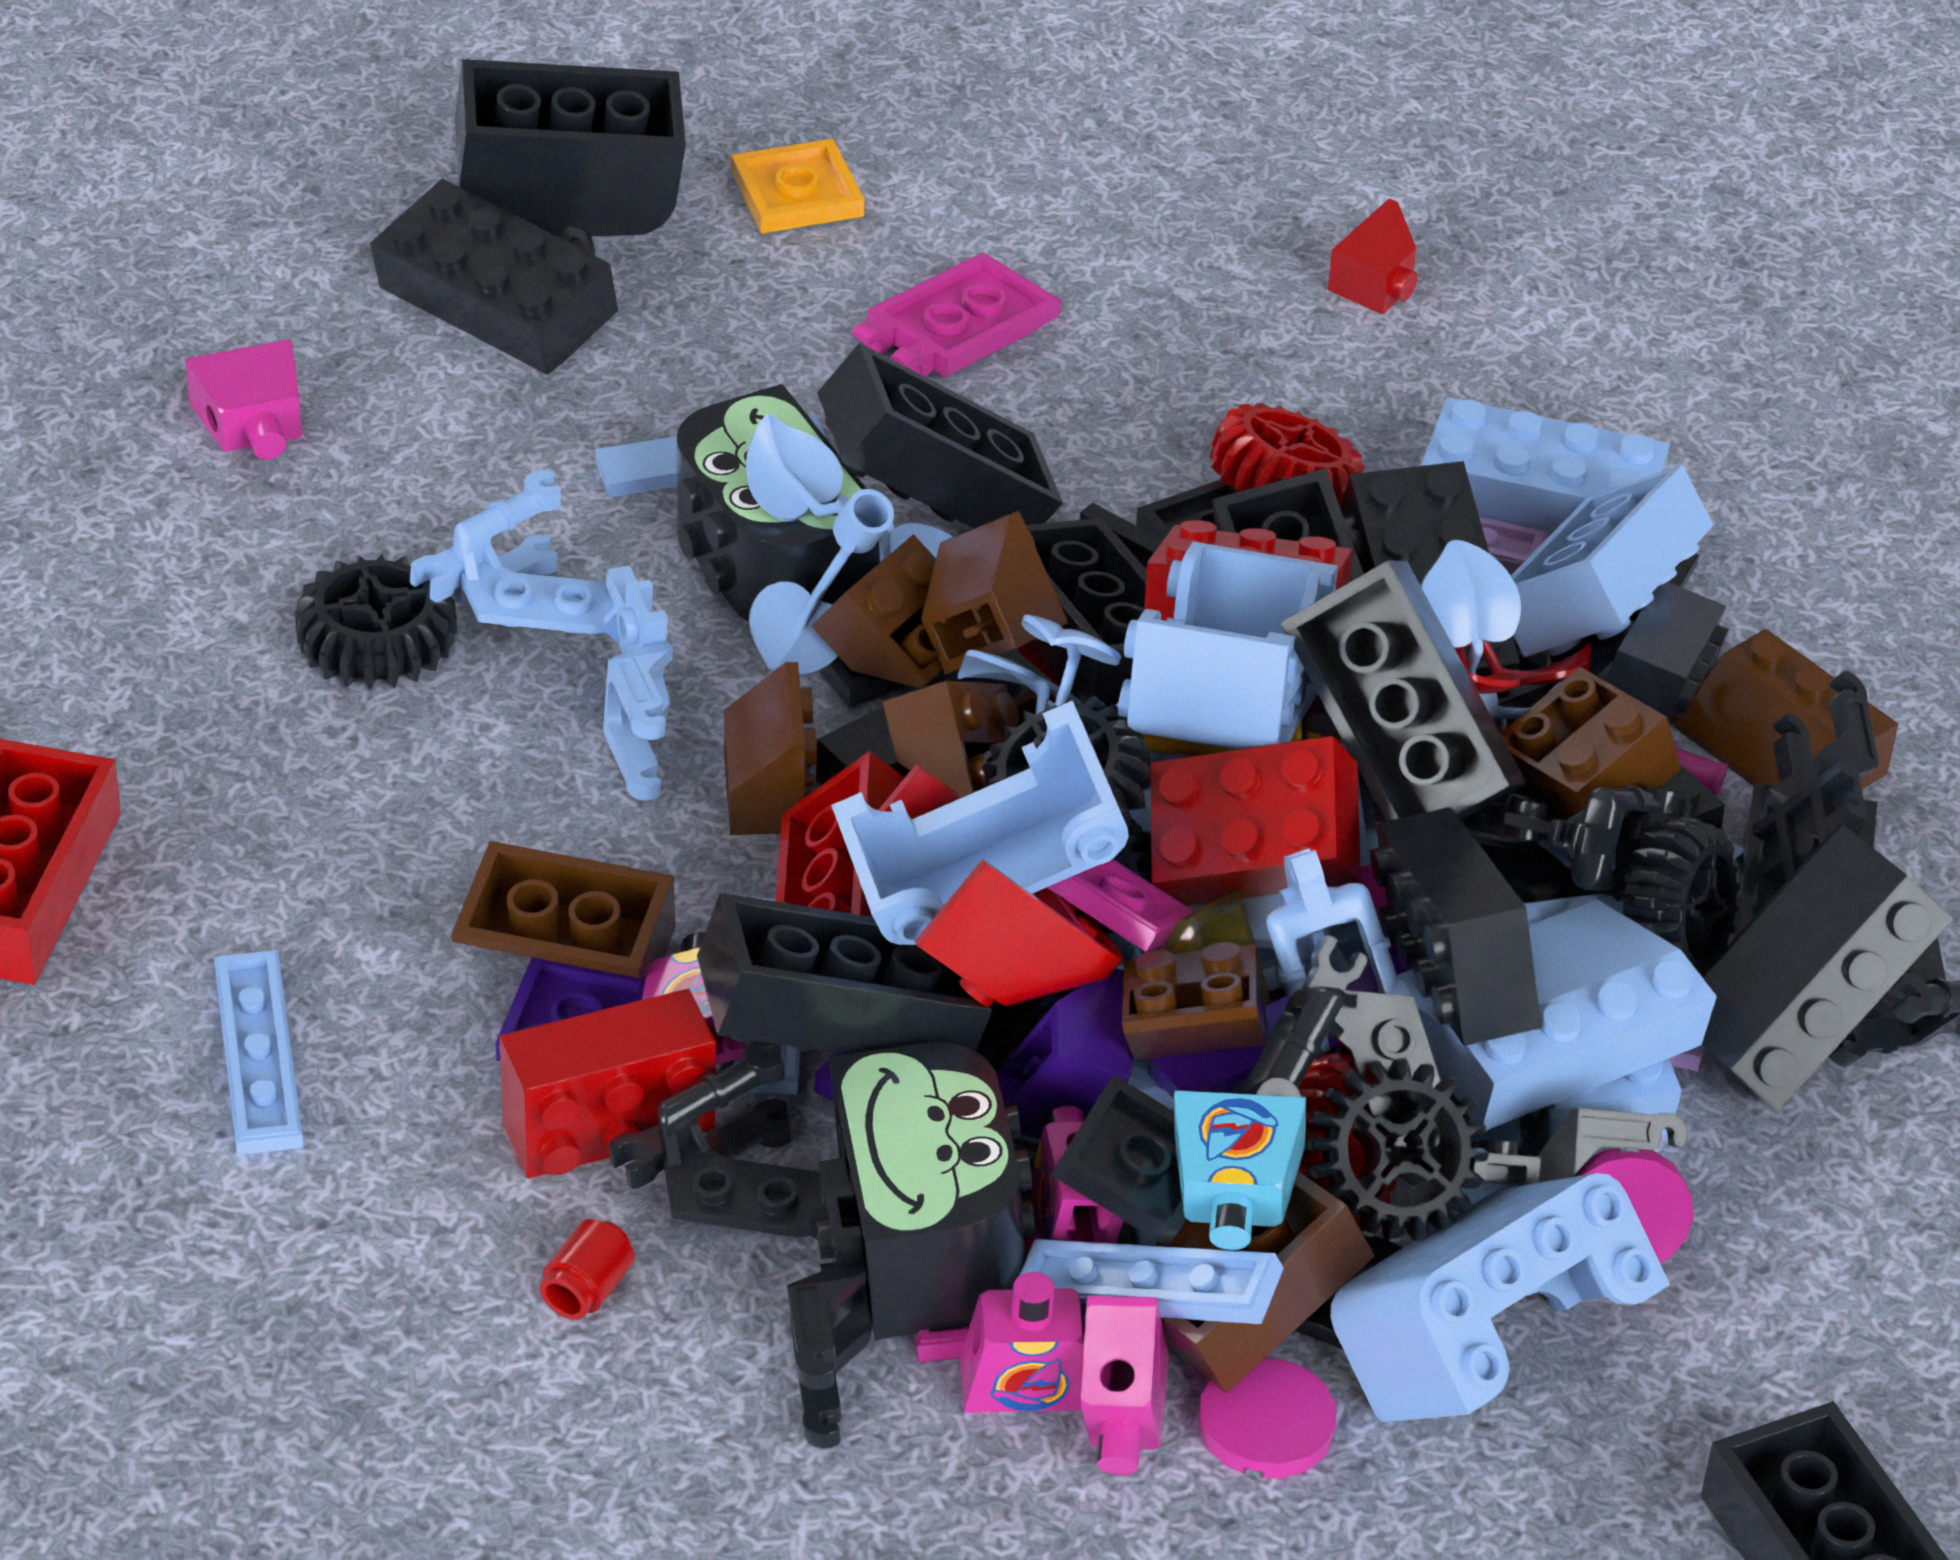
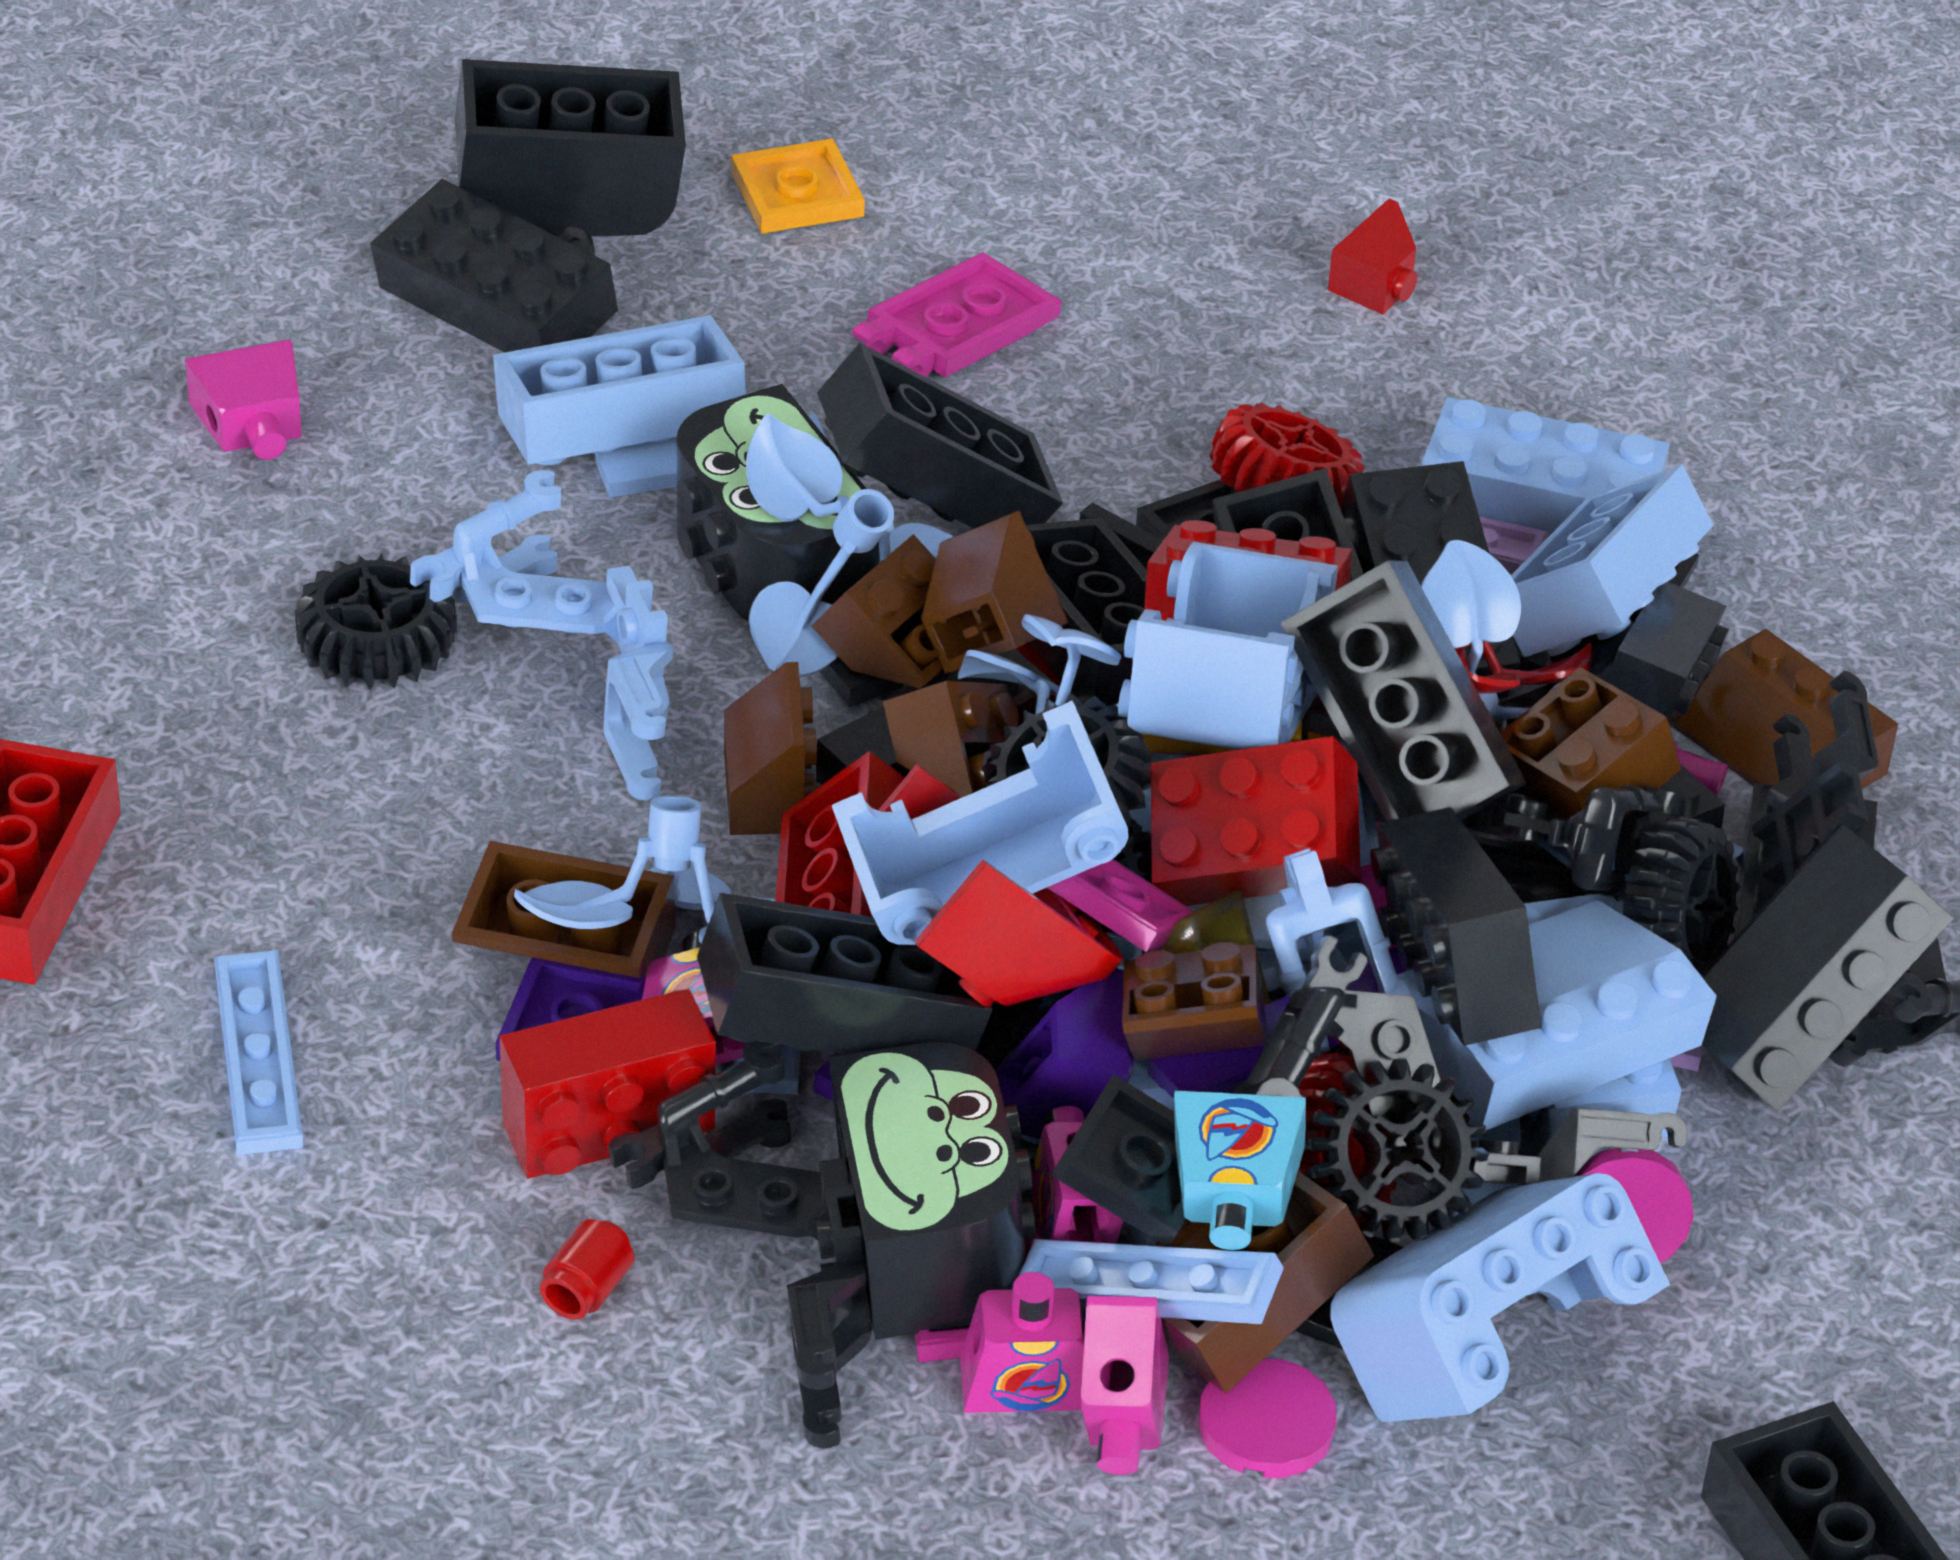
(614, 388): none -> light blue brick
(674, 851): none -> light blue plant

